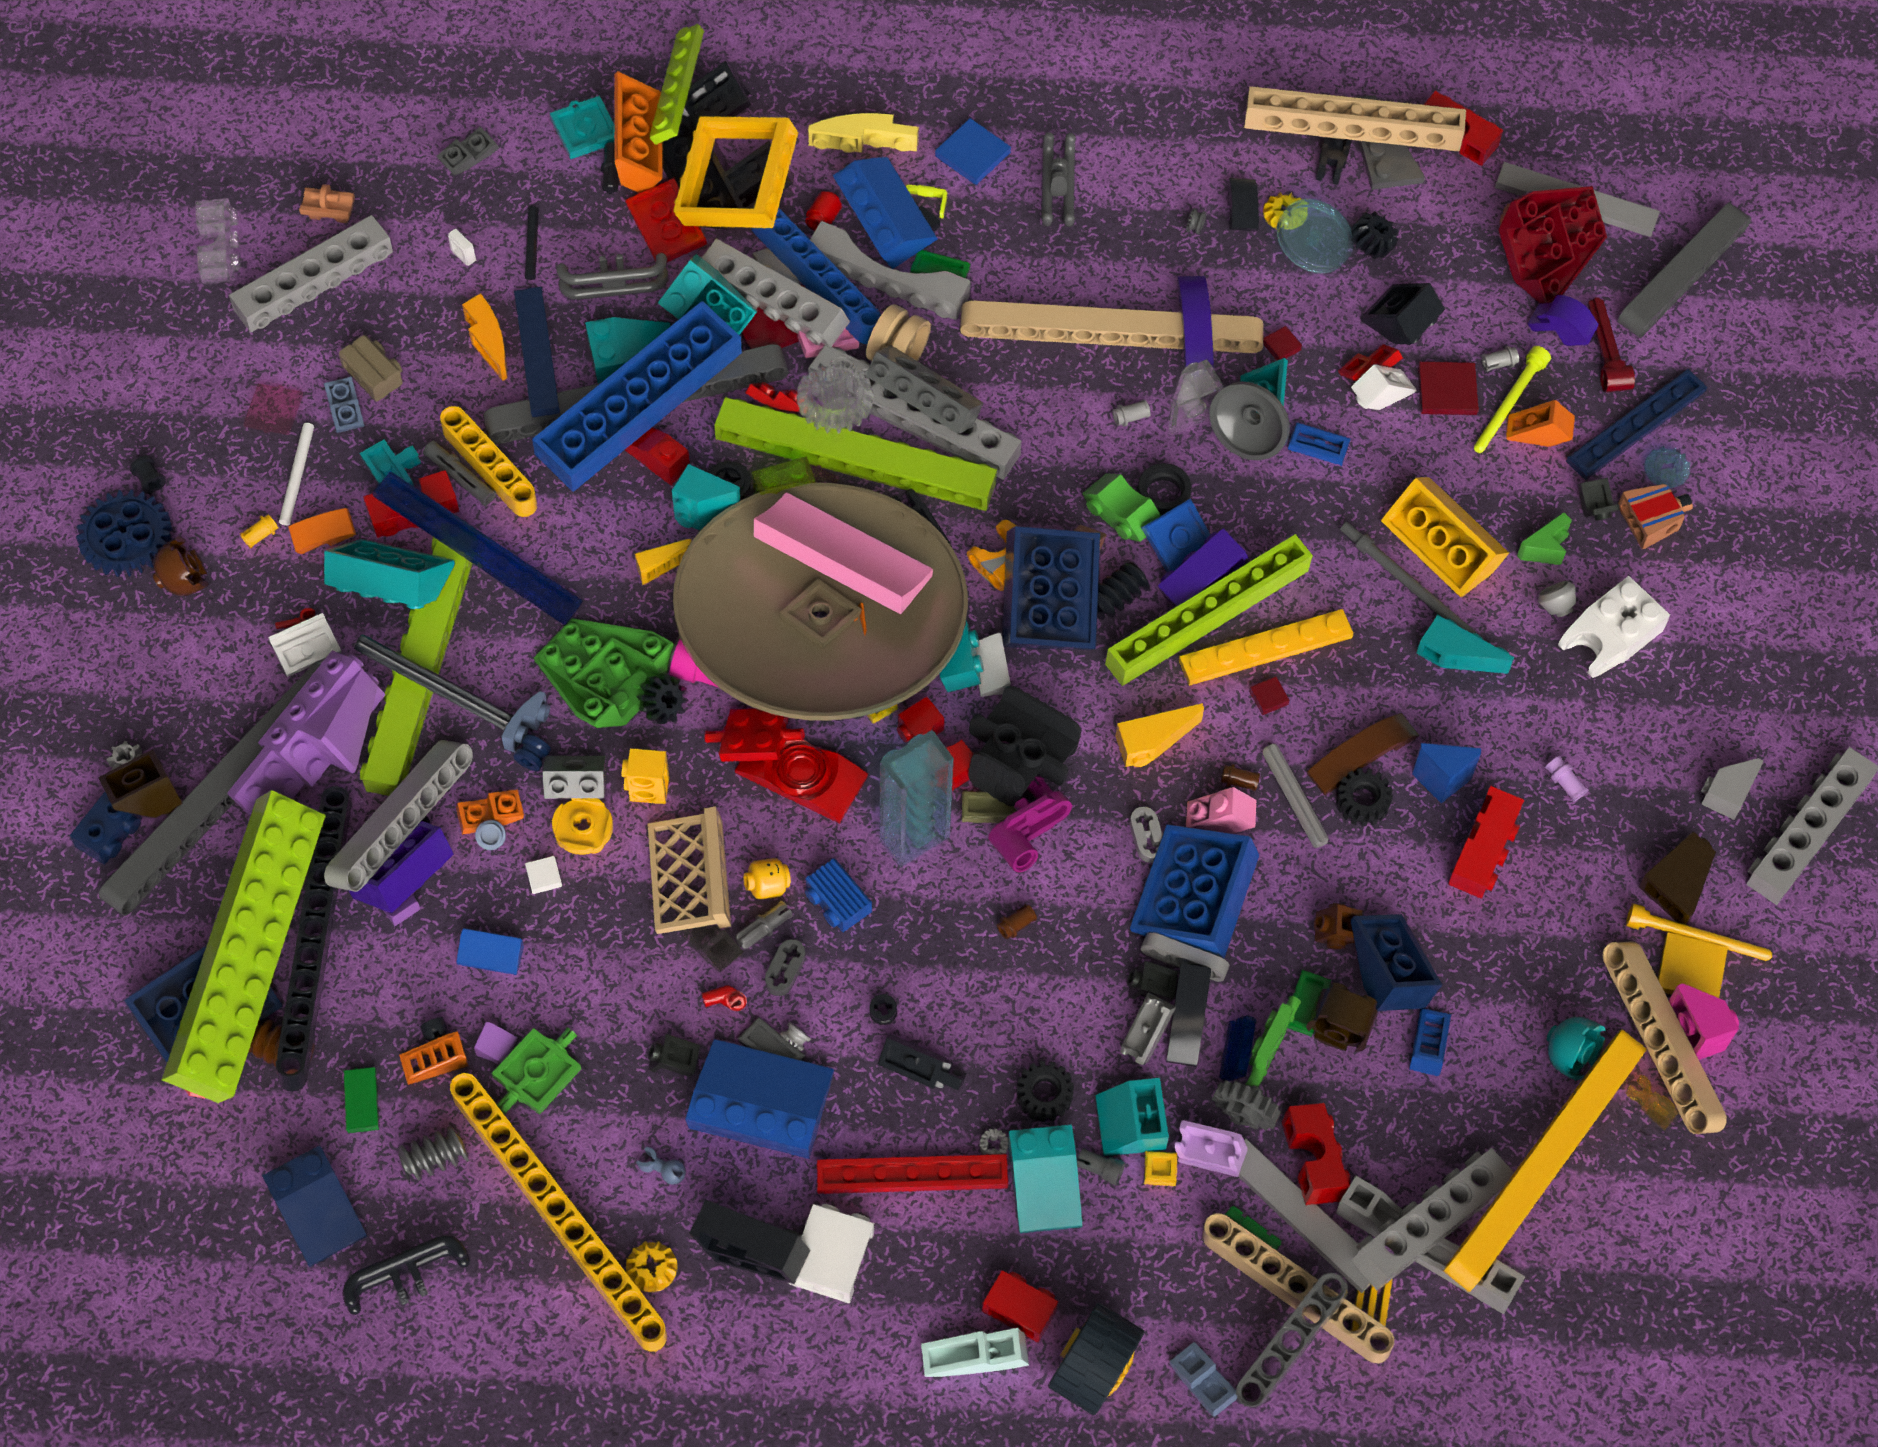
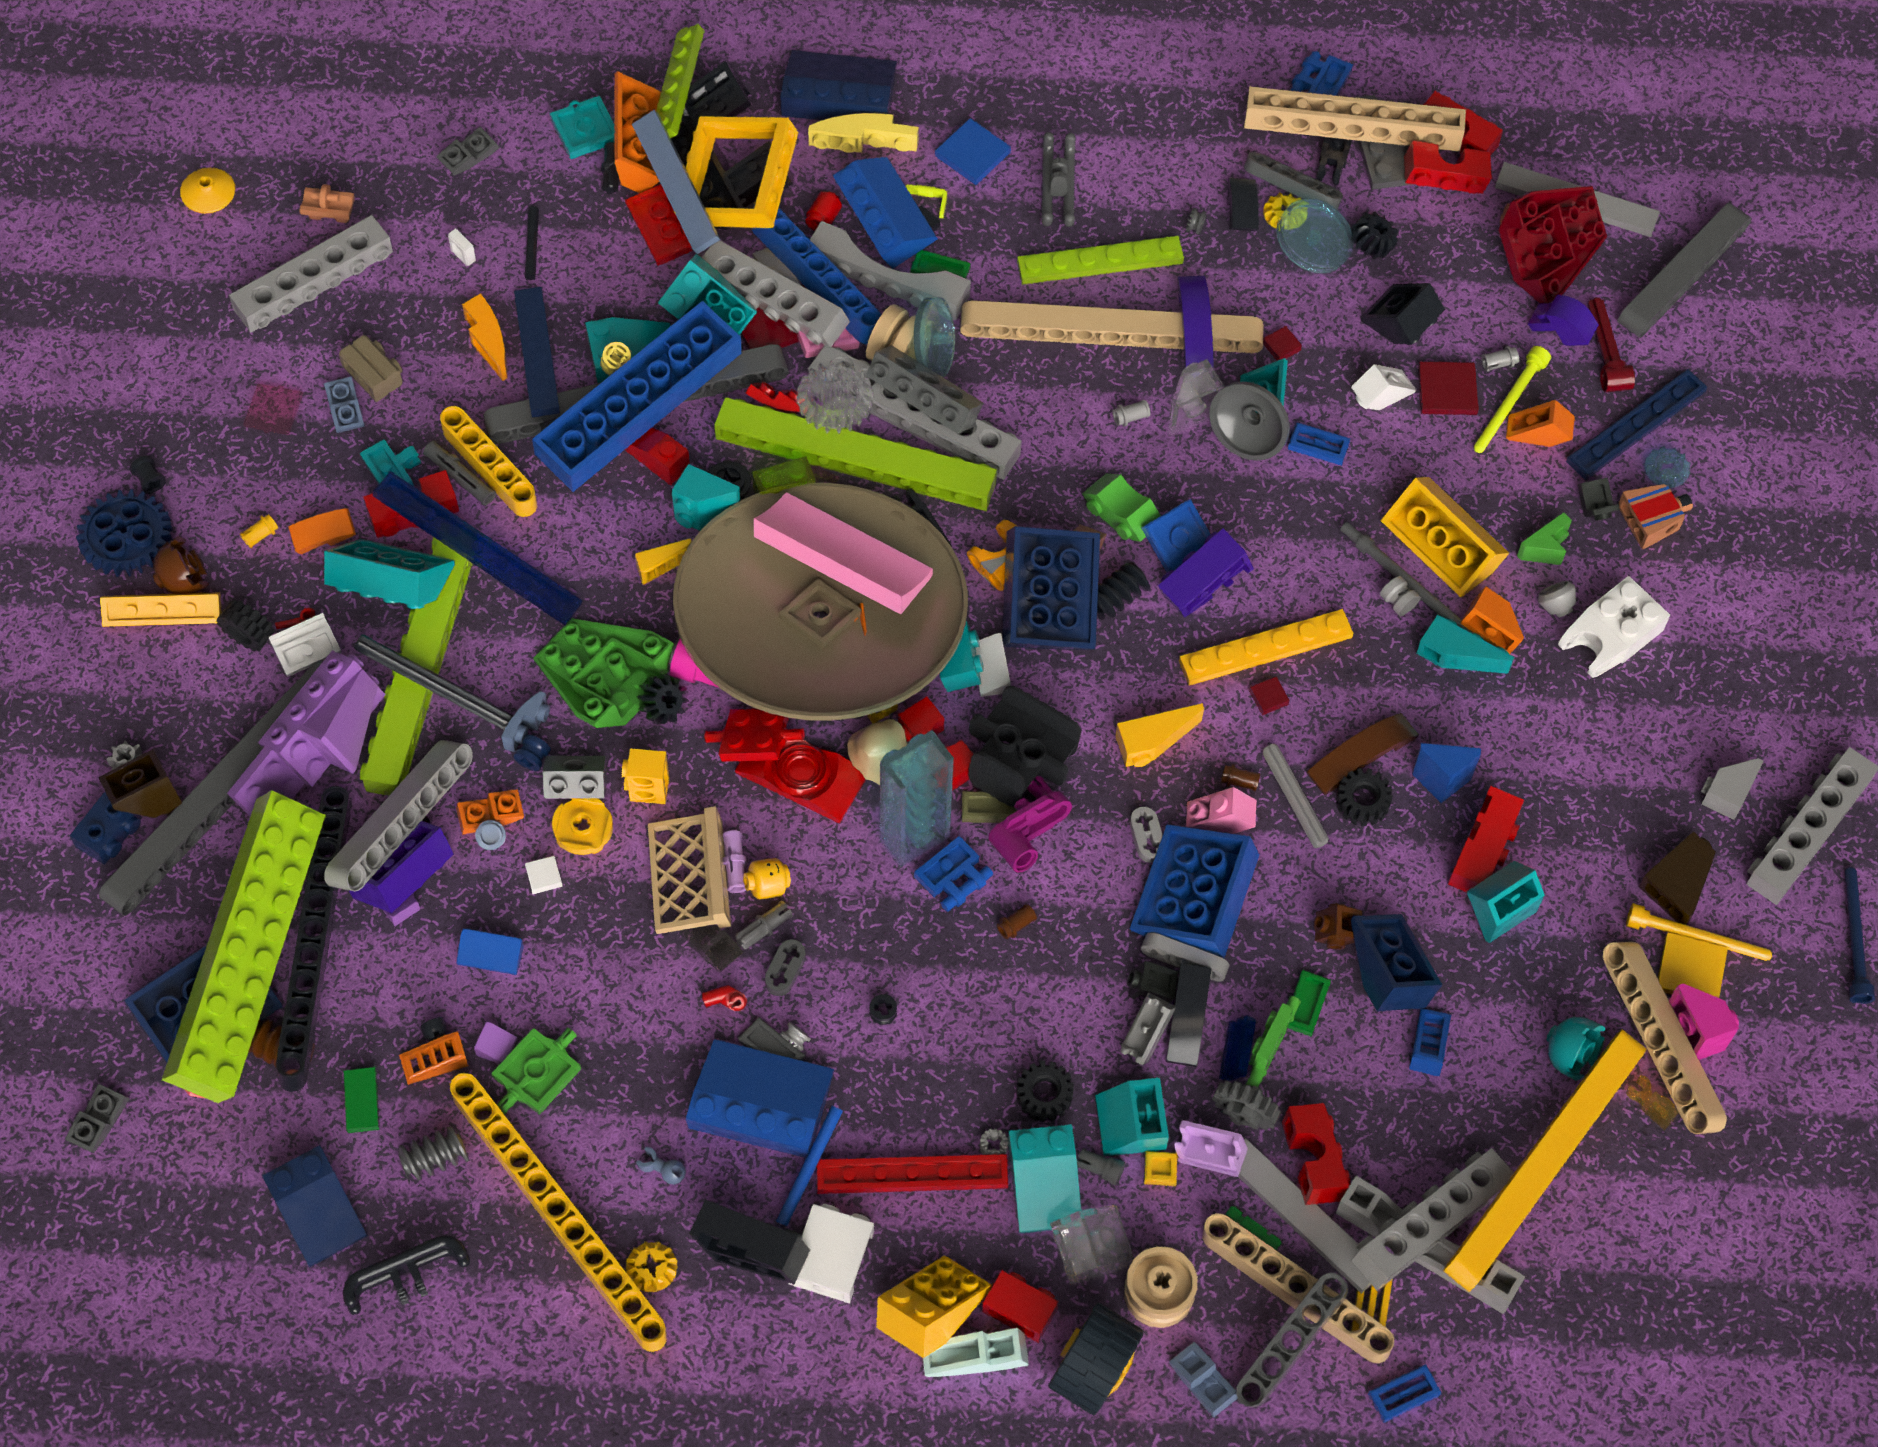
(97, 1120): none -> dark grey slope
(160, 609): none -> yellow plate
(211, 197): none -> yellow dish
(218, 260): clear arch -> none
(245, 625): none -> black tyre
(296, 474): white bar -> none
(610, 361): none -> light yellow wheel
(613, 281): dark grey piece -> none
(673, 1055): pearl dark grey bracket -> none
(676, 182): none -> sand blue tile
(734, 861): none -> lavender pin
(809, 1166): none -> blue bar
(836, 85): none -> dark blue slope
(837, 895): blue brick -> none
(872, 743): none -> tan piece
(919, 1064): black hinge -> none
(930, 1305): none -> yellow slope
(934, 335): none -> clear light blue piece
(947, 867): none -> blue plate
(1092, 1243): none -> clear slope
(1100, 260): none -> lime plate
(1165, 1269): none -> tan wheel
(1170, 473): black tyre -> none
(1208, 610): lime brick -> none
(1291, 179): none -> dark grey beam
(1330, 78): none -> blue plate
(1342, 1018): dark brown brick -> none
(1360, 364): red slope -> none
(1381, 1404): none -> blue tile
(1400, 596): none -> light grey wheel
(1427, 168): none -> red arch
(1493, 620): none -> orange slope
(1506, 899): none -> teal slope
(1566, 778): lavender pin -> none
(1861, 989): none -> dark blue piece

